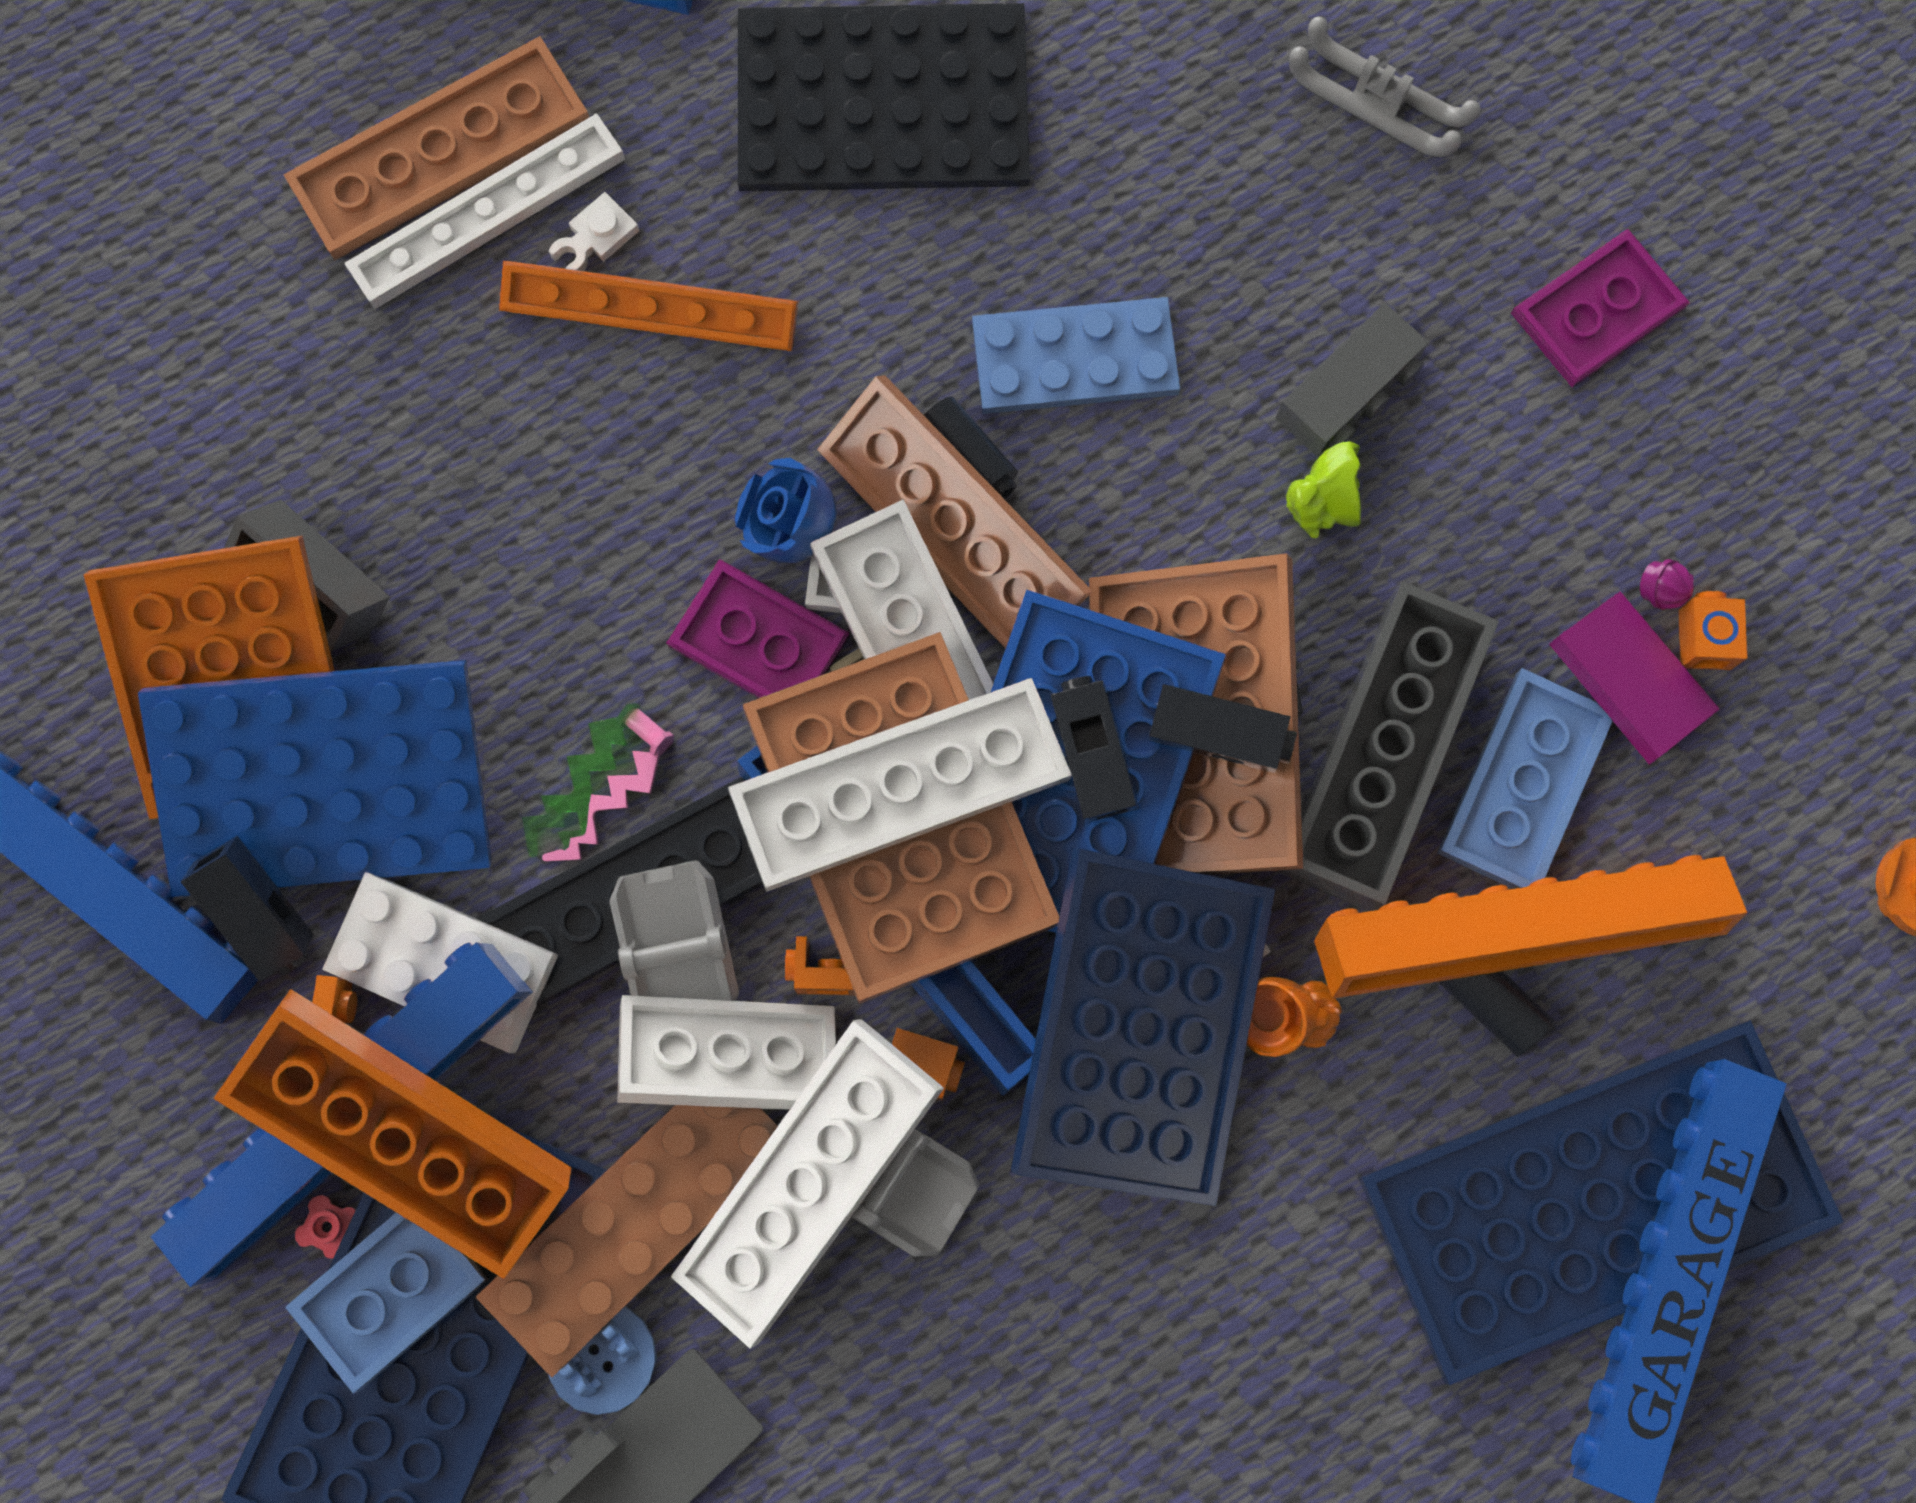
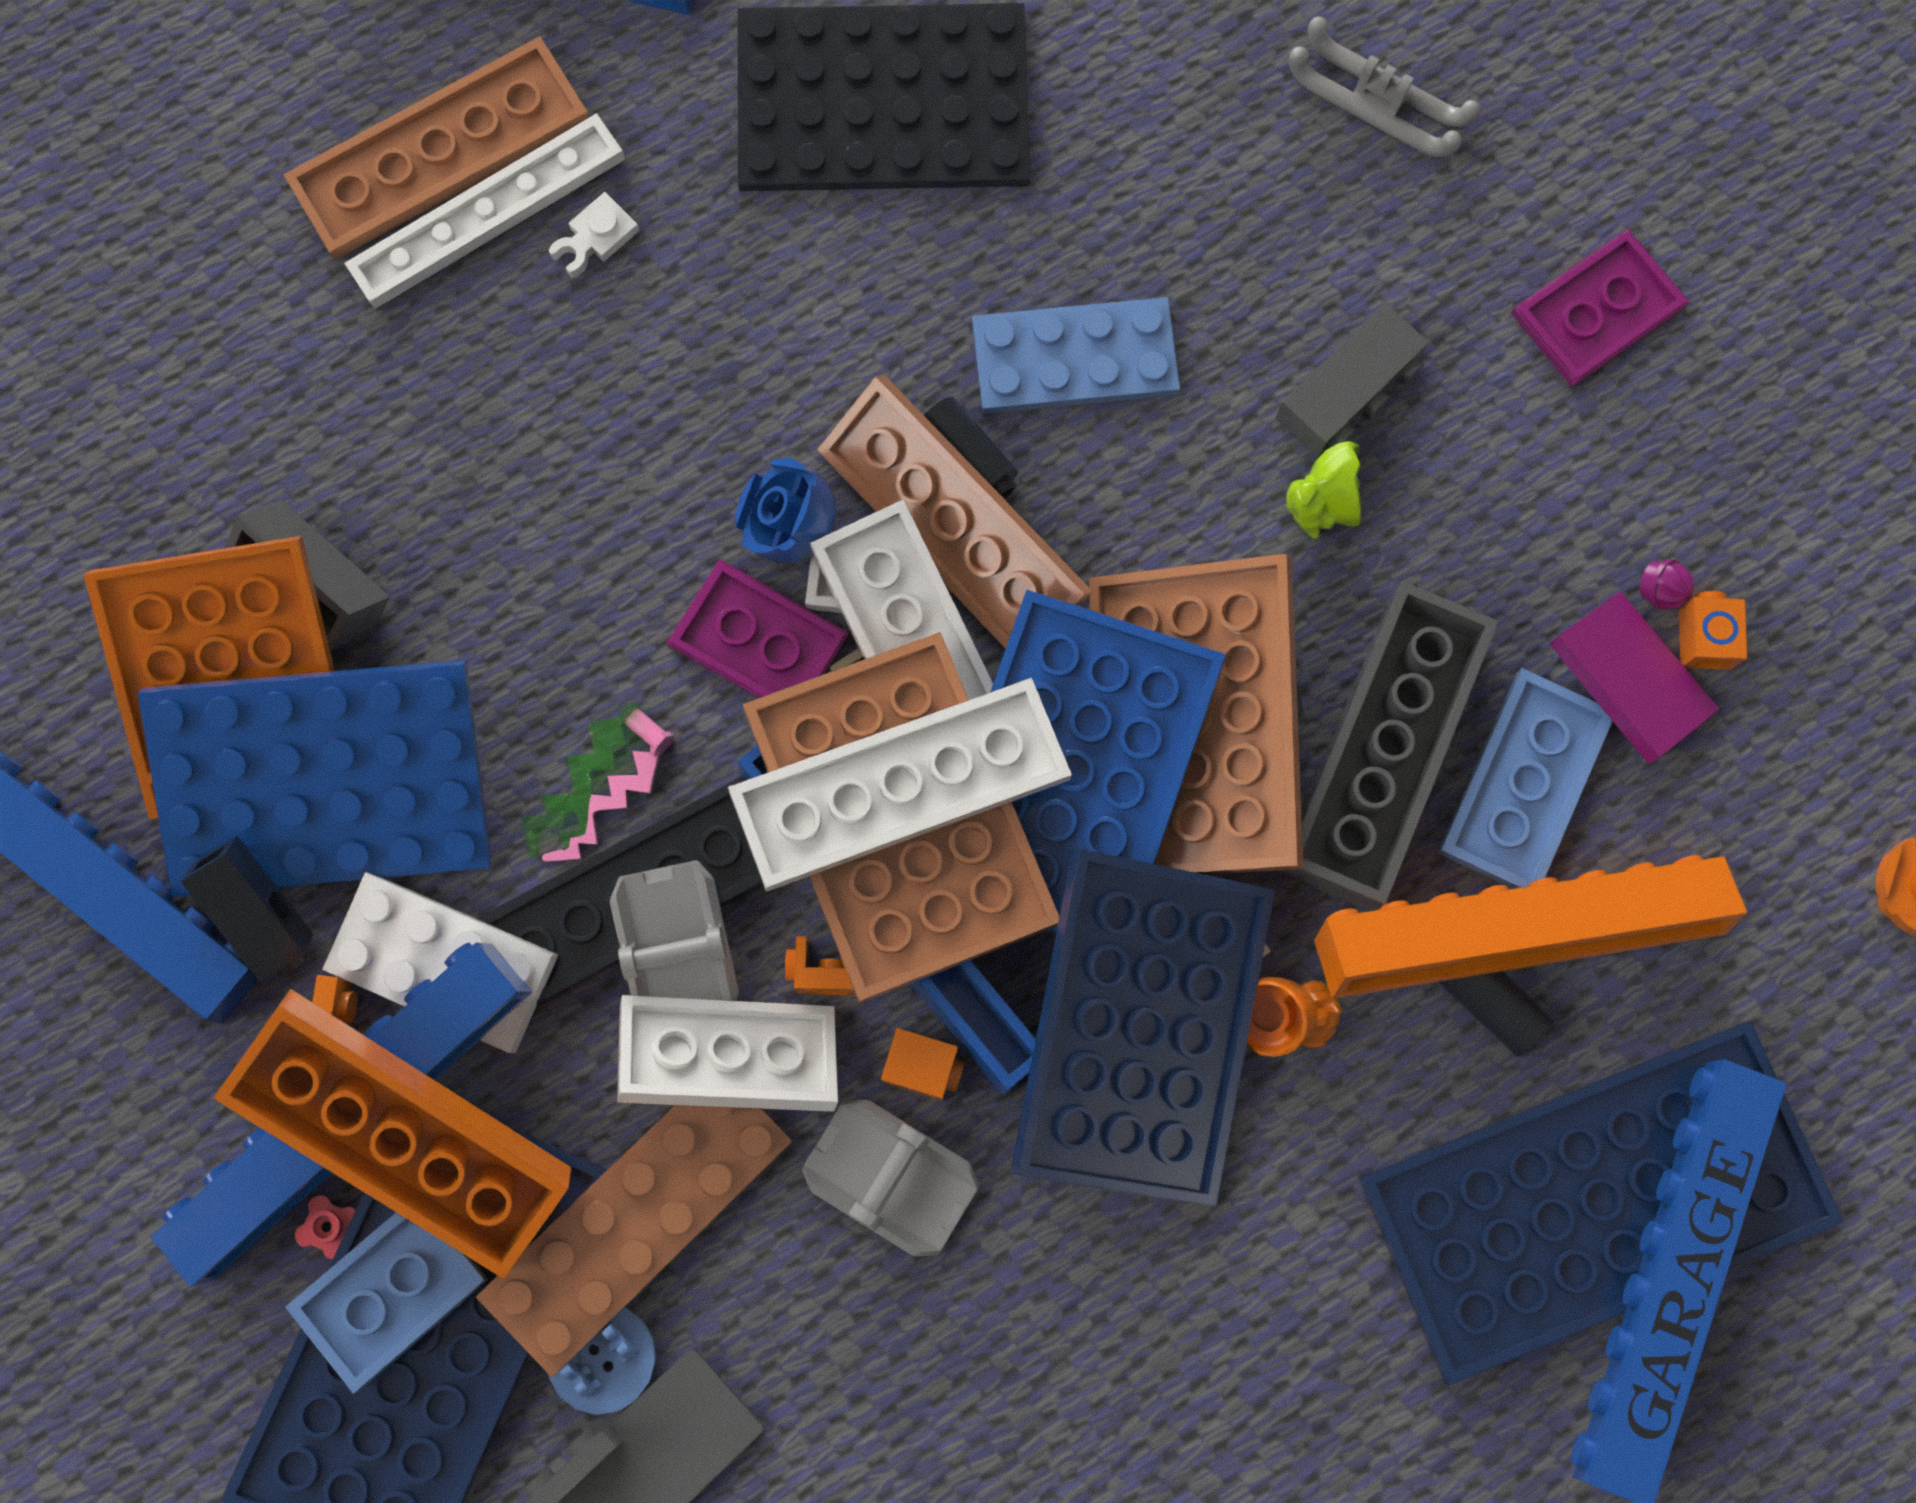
(648, 305): orange tile -> none
(806, 1182): white plate -> none
(1094, 749): black brick -> none
(1222, 729): black brick -> none

